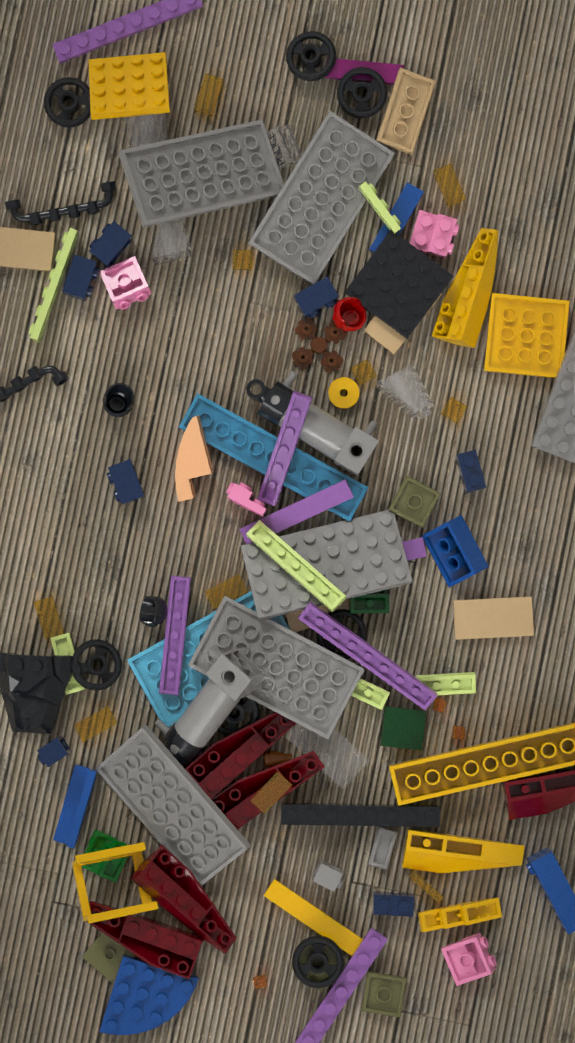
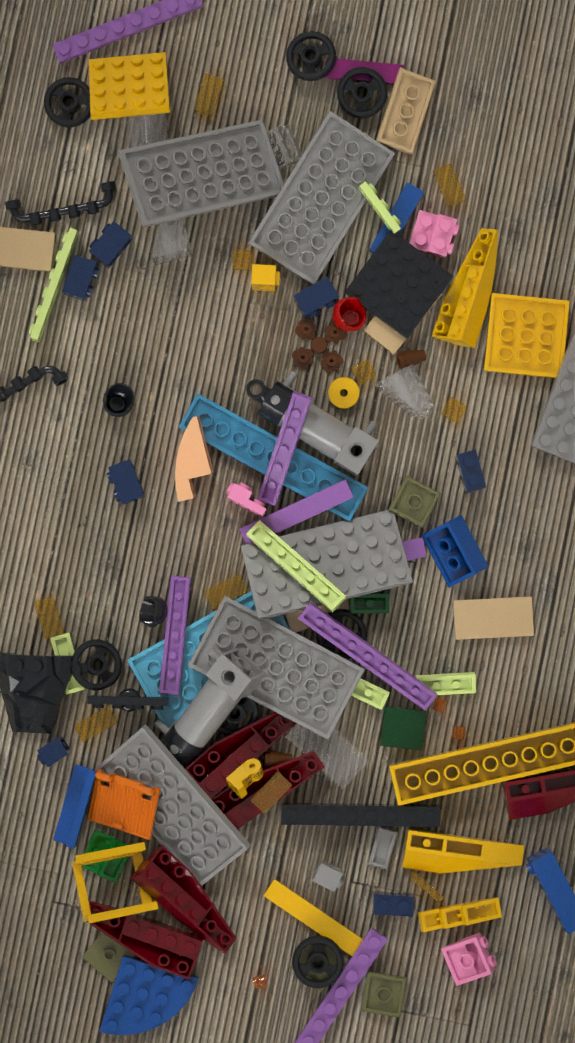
(123, 804): none -> orange window
(125, 283): bright pink plate -> none
(128, 700): none -> black plate
(245, 776): none -> yellow leg
(265, 277): none -> yellow brick
(407, 358): none -> reddish brown cone

